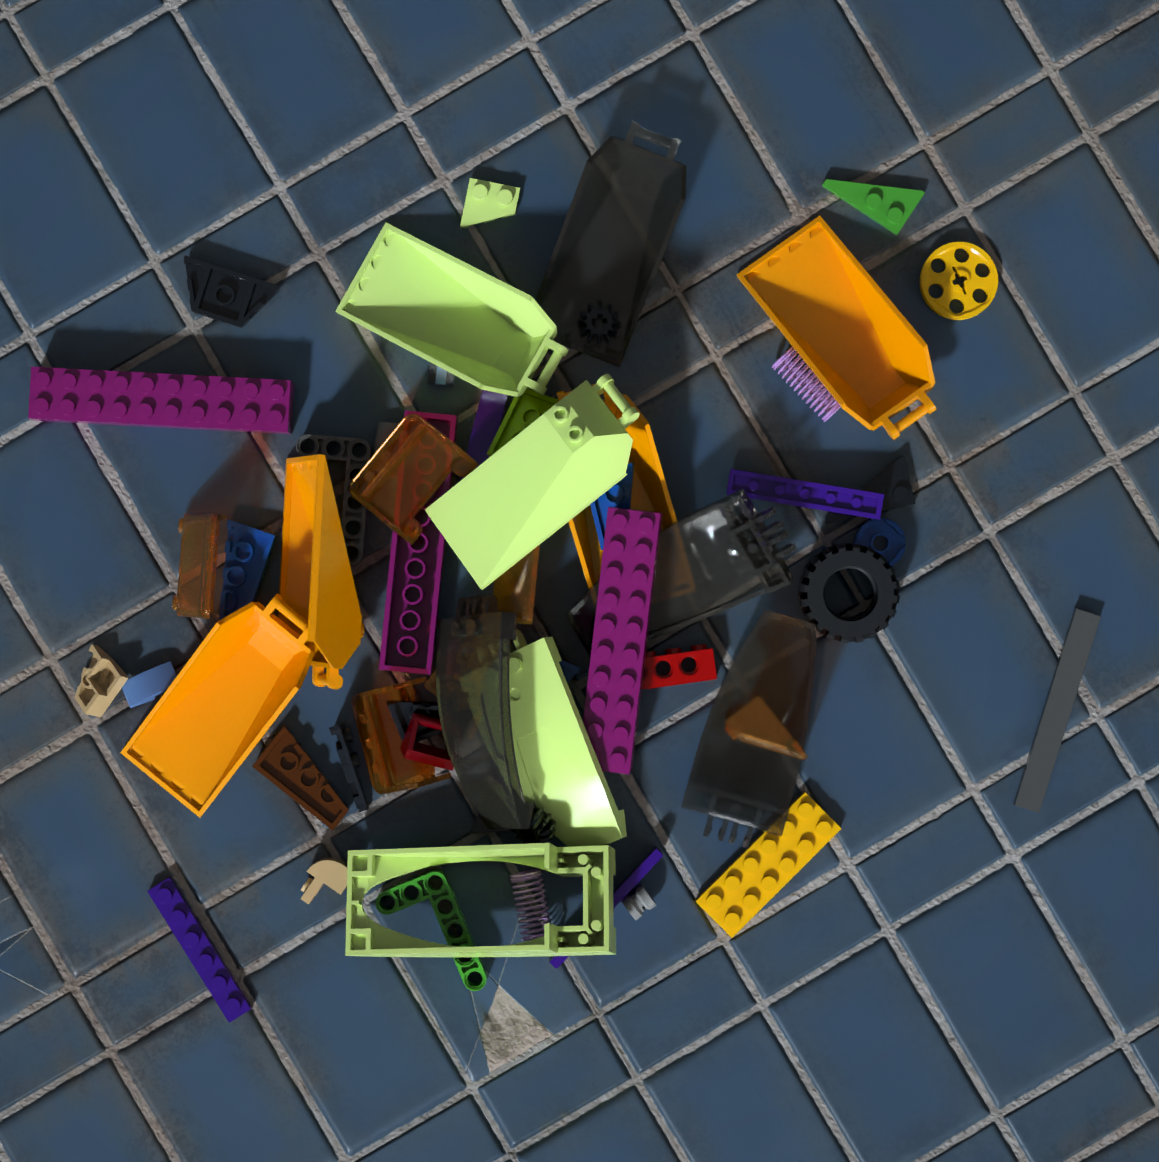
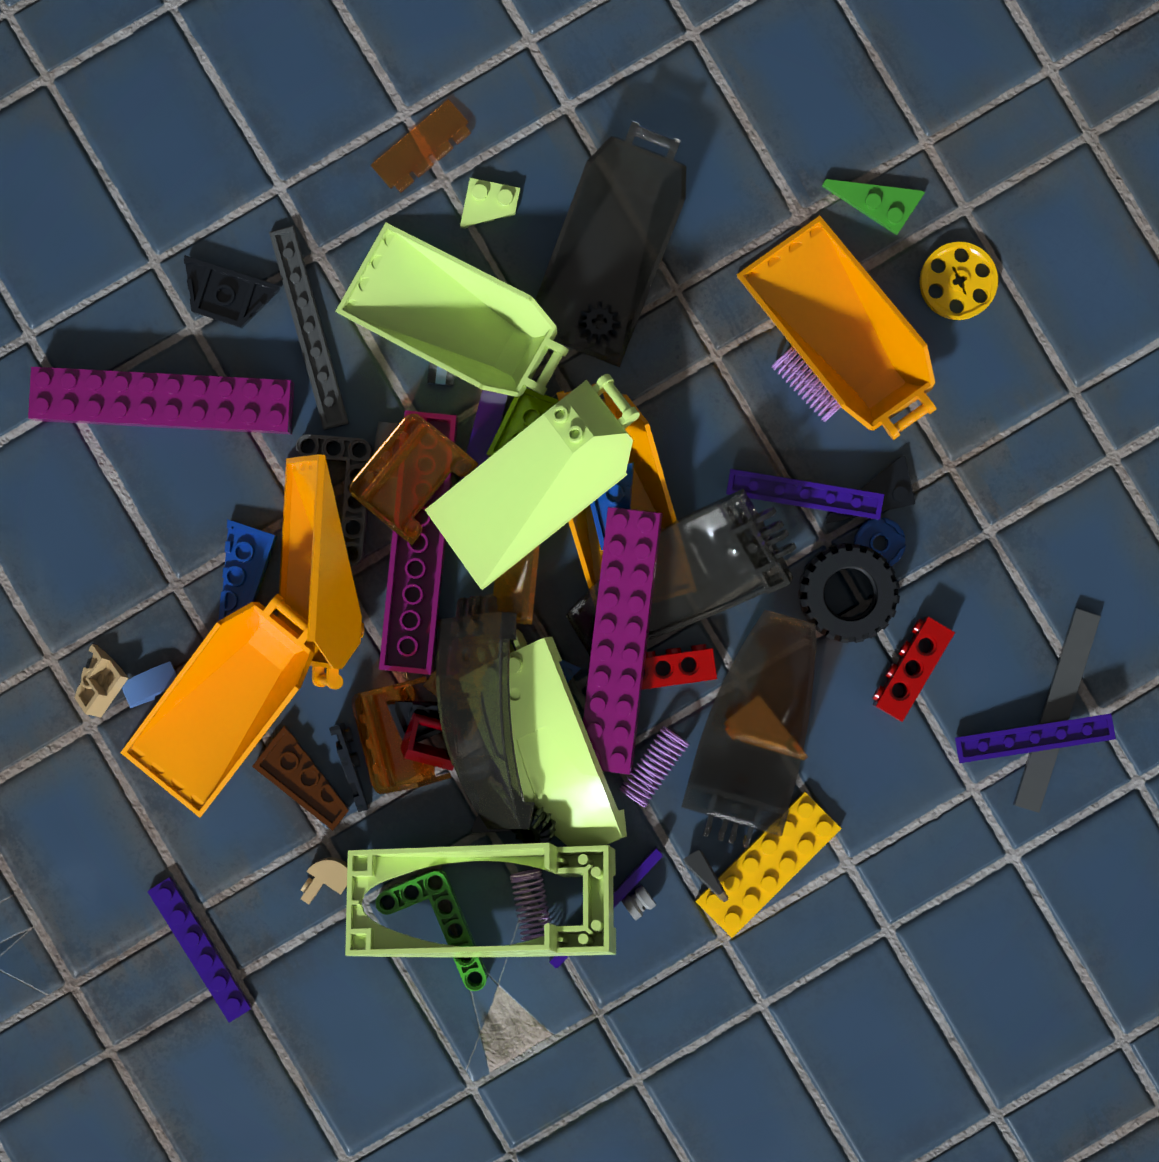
(198, 565): clear orange windscreen -> none
(309, 327): none -> dark grey tile
(424, 140): none -> clear orange windscreen
(639, 797): none -> lavender piece
(700, 867): none -> dark grey slope
(939, 639): none -> red brick
(1035, 738): none -> dark purple plate

